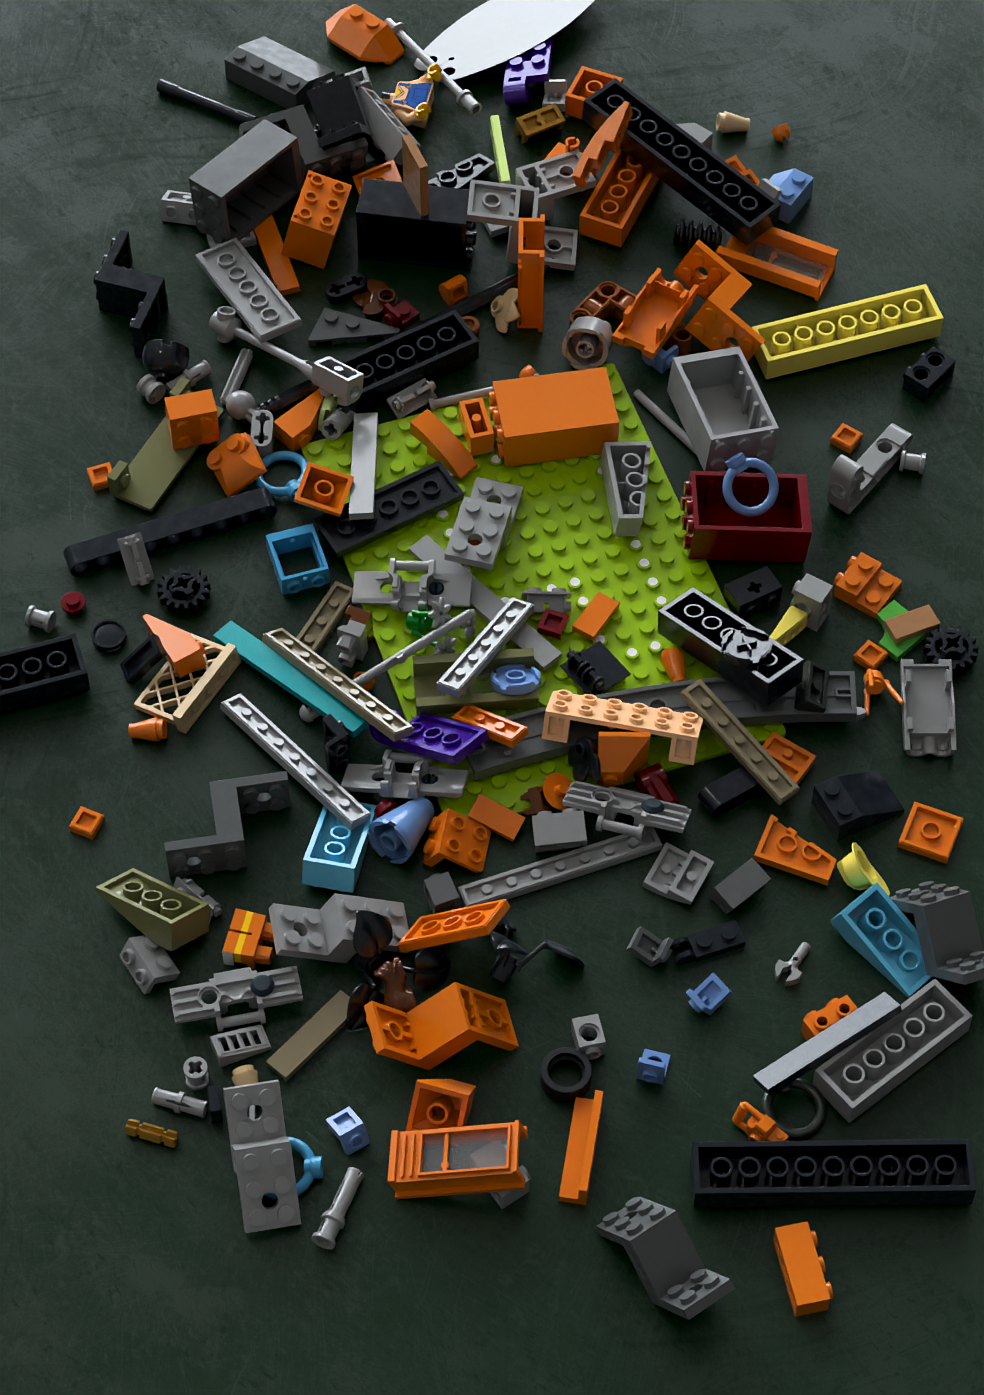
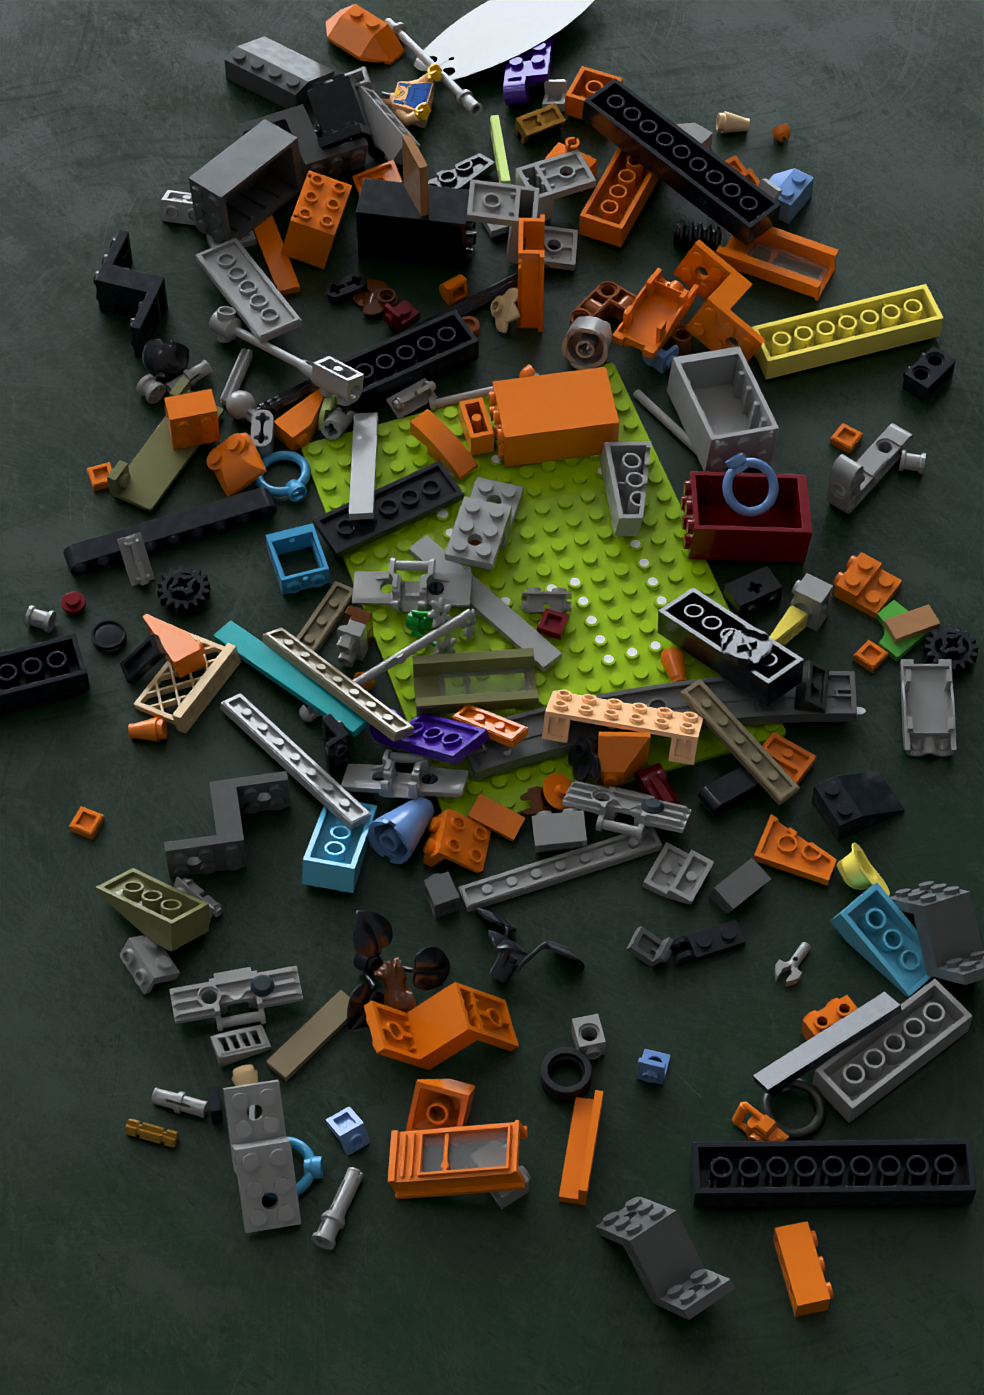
(177, 92): black piece -> none
(196, 1073): light grey bush -> none
(246, 940): orange hips -> none
(323, 489): orange slope -> none
(330, 929): light grey bracket -> none
(343, 327): dark grey wing -> none
(384, 807): dark red plate -> none
(454, 925): orange tile -> none
(485, 647): light grey tile -> none
(515, 679): medium blue tile -> none
(594, 669): black hinge -> none
(595, 616): orange tile -> none
(605, 139): orange slope -> none
(709, 995): medium blue bracket -> none
(875, 685): orange plant -> none
(930, 832): orange tile -> none

